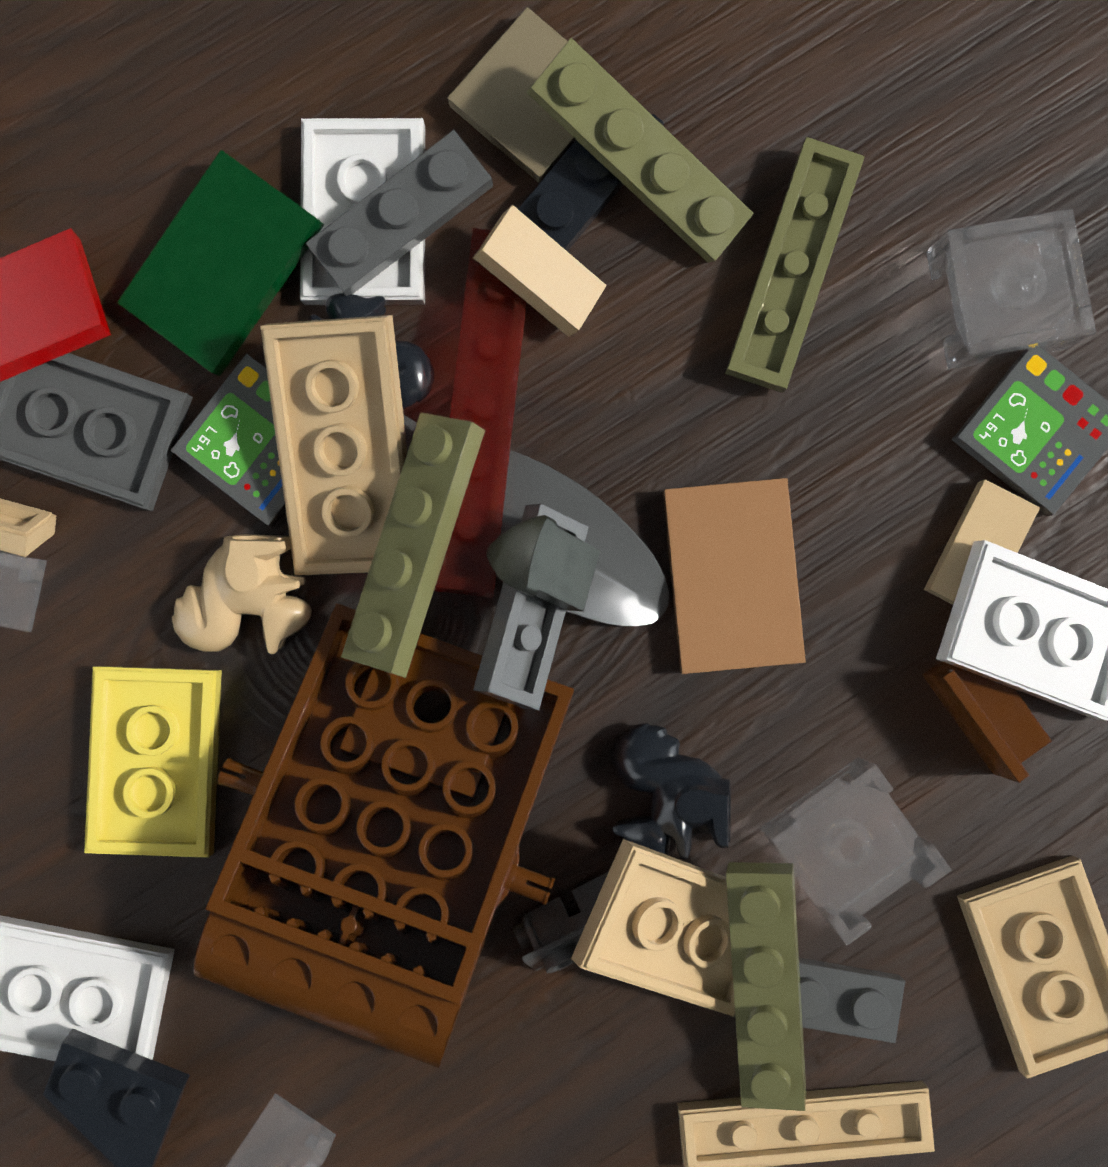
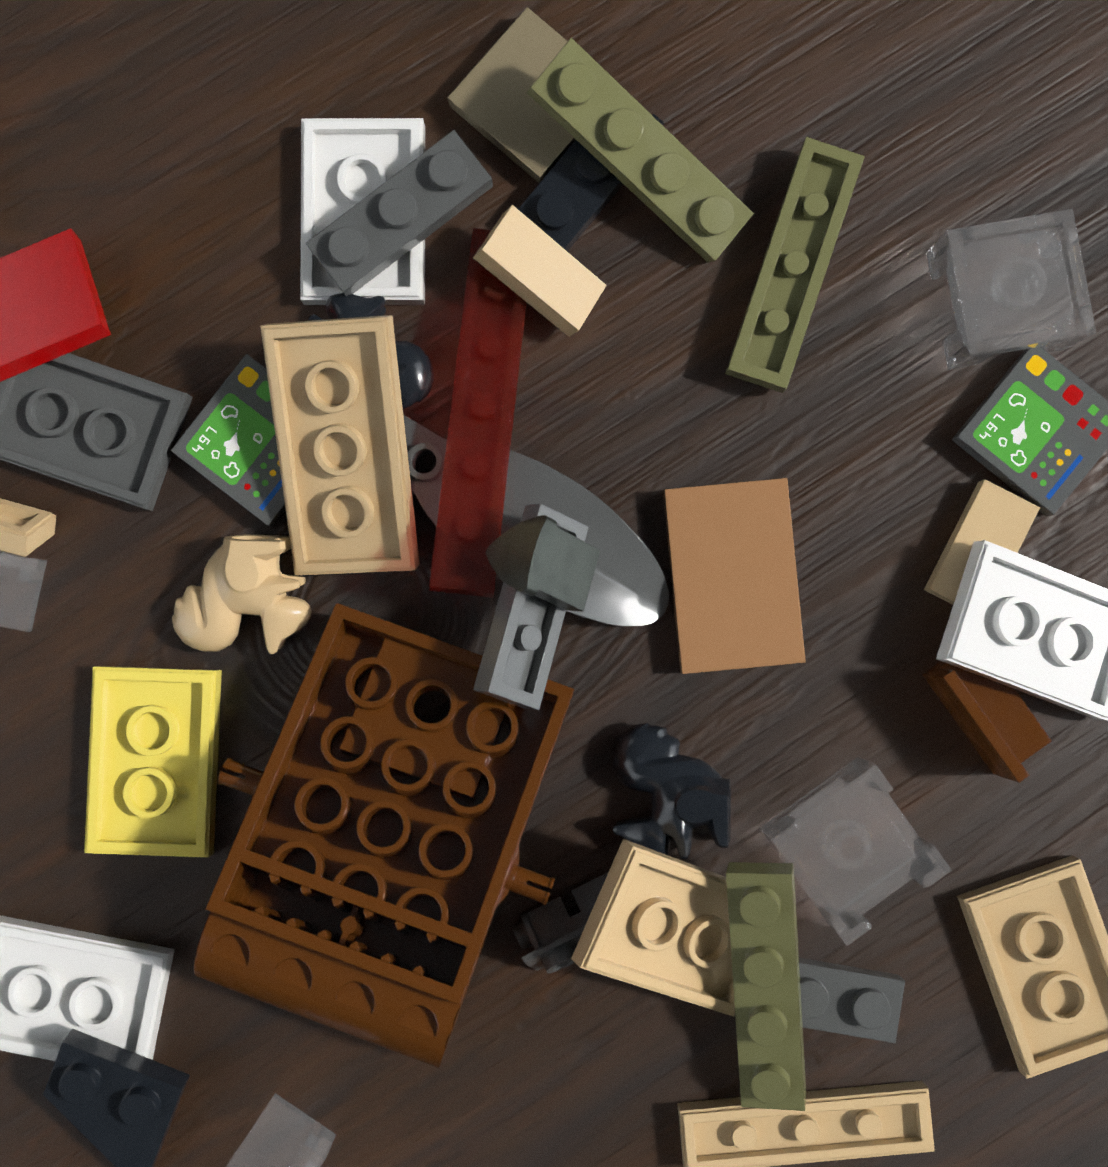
(220, 263): dark green tile -> none
(413, 543): olive plate -> none

